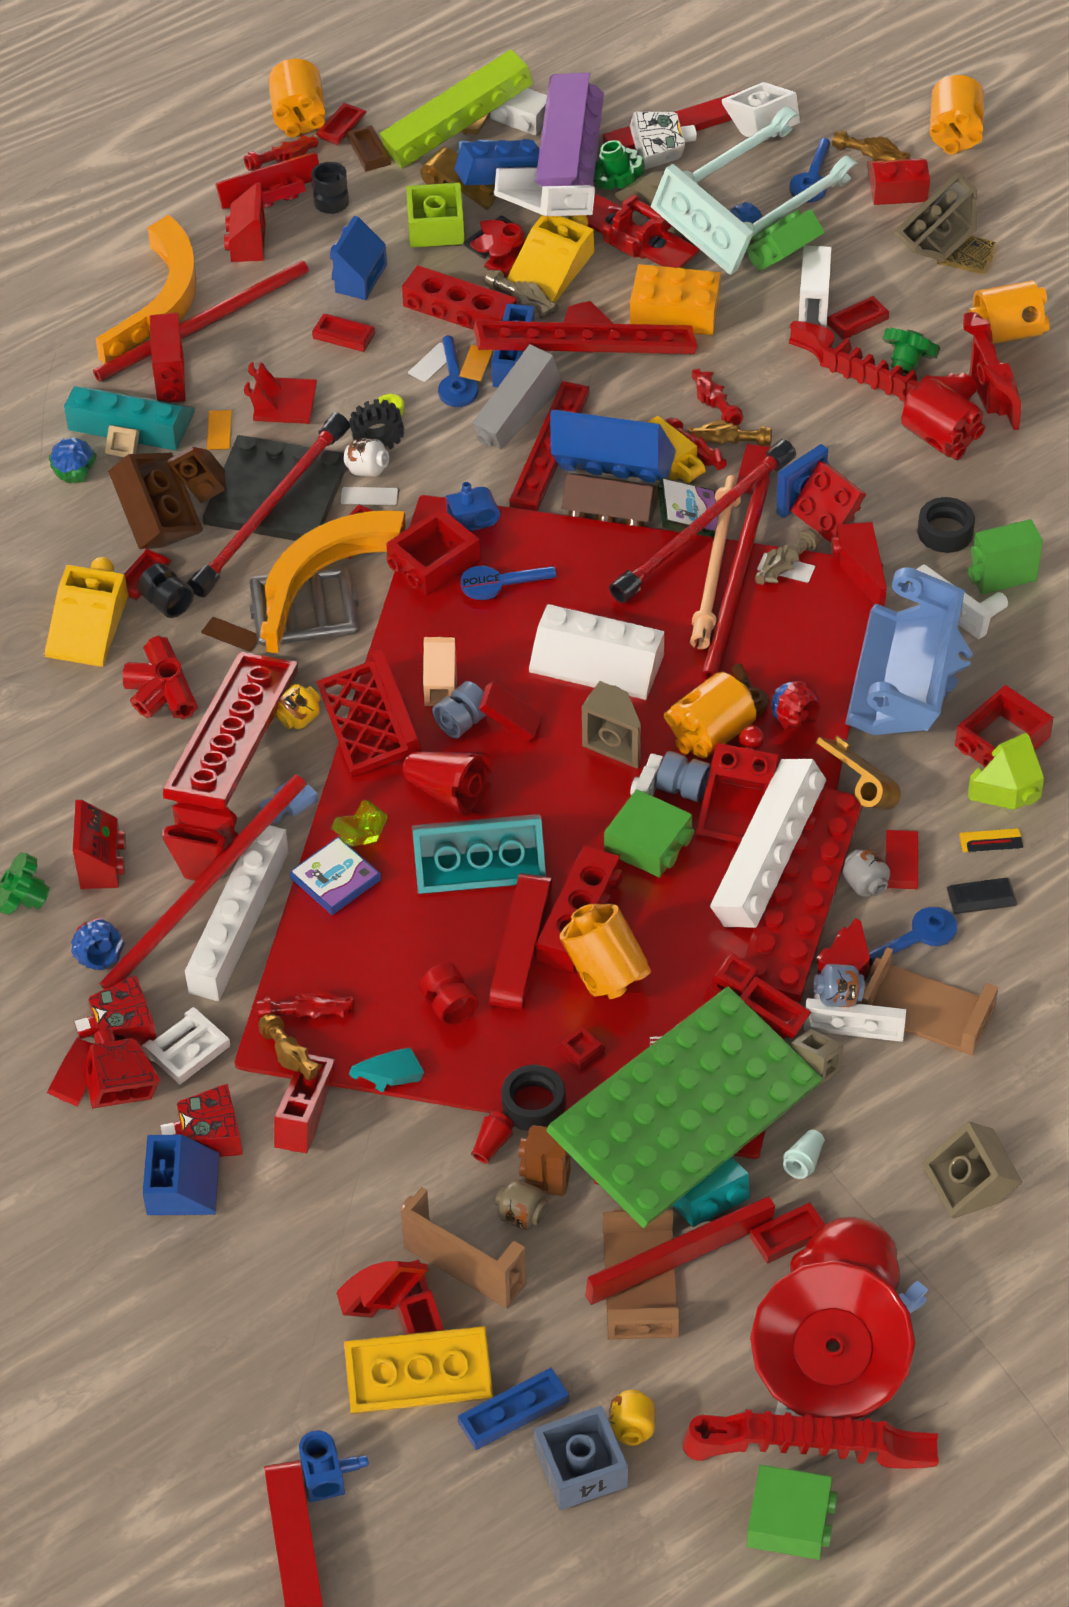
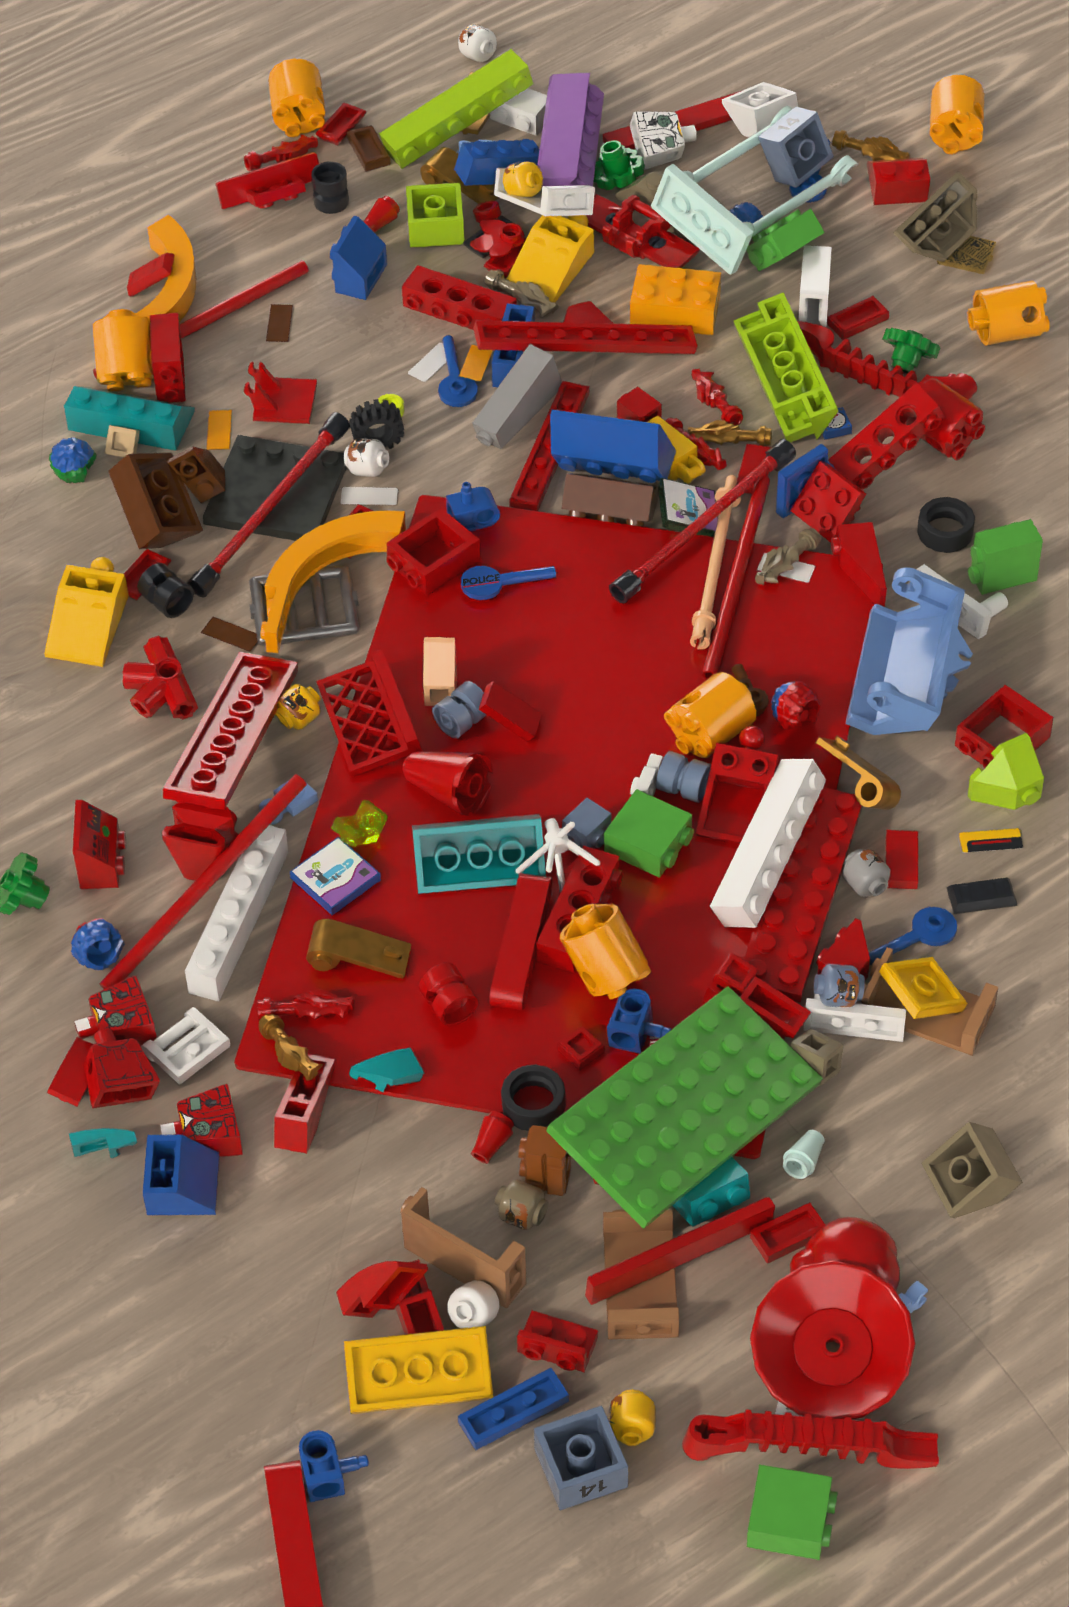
(98, 1139): none -> teal slope
(123, 350): none -> light orange cylinder
(150, 273): none -> red tile
(246, 227): red slope -> none
(279, 323): none -> reddish brown sticker
(340, 941): none -> pearl gold door
(343, 332): red tile -> none
(382, 213): none -> red cone
(473, 1305): none -> white head
(477, 43): none -> white head
(487, 211): none -> red tile
(523, 179): none -> yellow head
(557, 843): none -> white plant
(557, 1341): none -> red bracket
(590, 824): none -> sand blue brick
(596, 649): white slope -> none
(611, 724): dark tan slope -> none
(633, 1022): none -> blue piece
(638, 406): none -> red brick
(786, 369): none -> lime slope
(796, 146): none -> sand blue brick
(838, 426): none -> blue tile
(889, 423): none -> red brick
(923, 987): none -> yellow plate
(993, 378): red piece -> none

